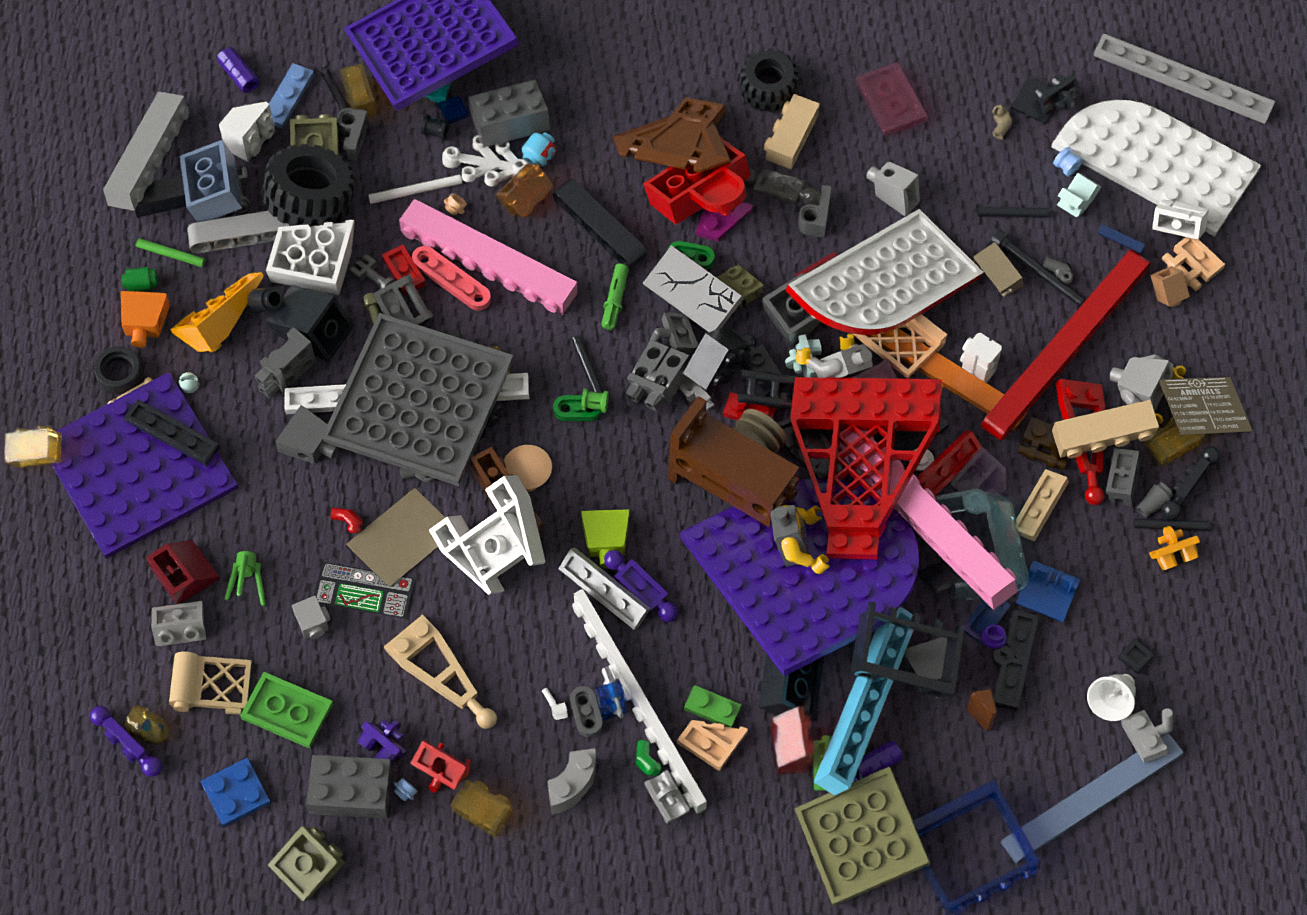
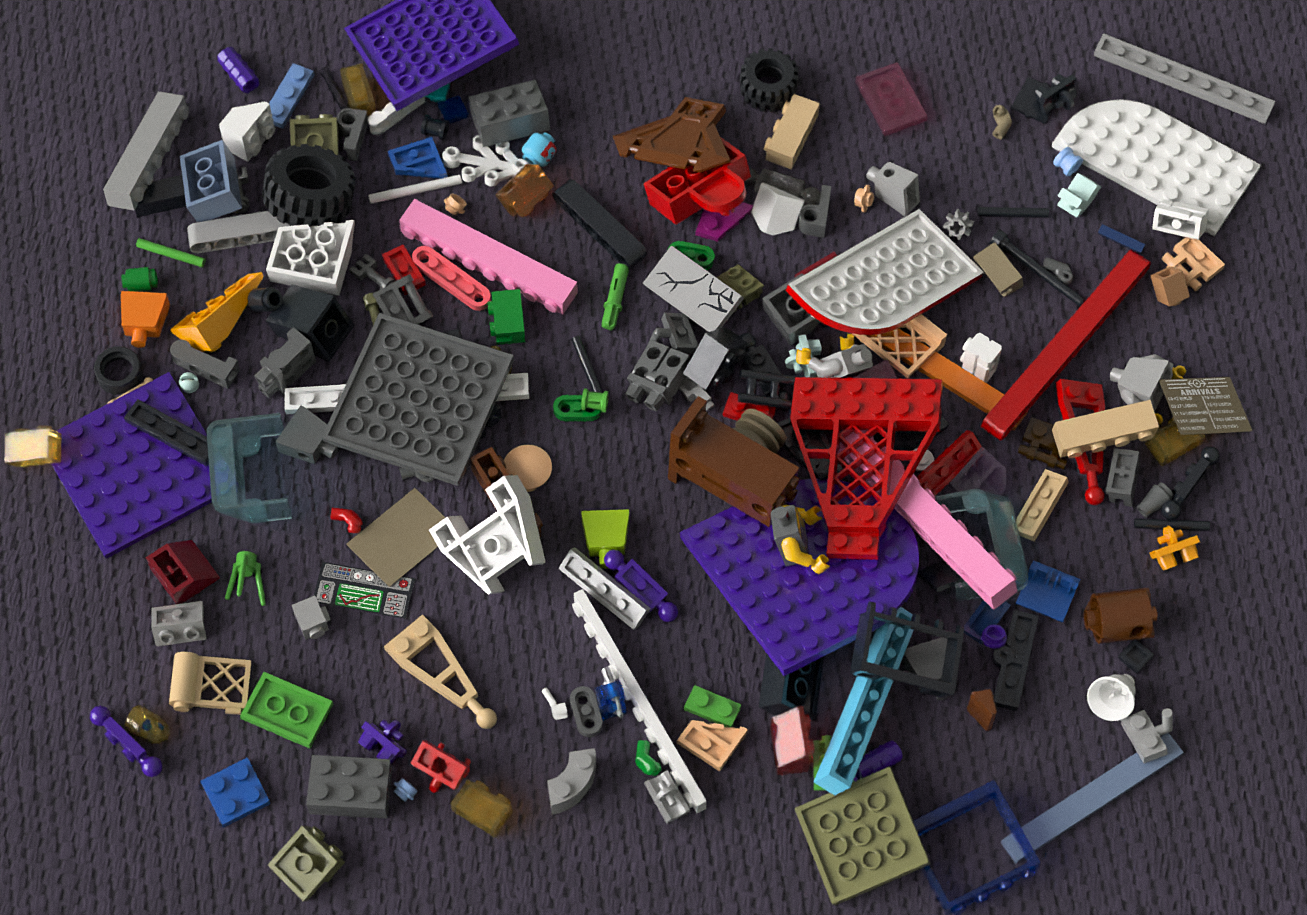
(203, 364): none -> dark grey leg
(227, 445): none -> clear light blue windscreen
(383, 120): none -> white hinge
(418, 160): none -> blue wing
(508, 317): none -> green brick
(776, 210): none -> white slope
(864, 198): none -> light nougat plate
(954, 228): none -> light grey gear
(1120, 615): none -> reddish brown cylinder

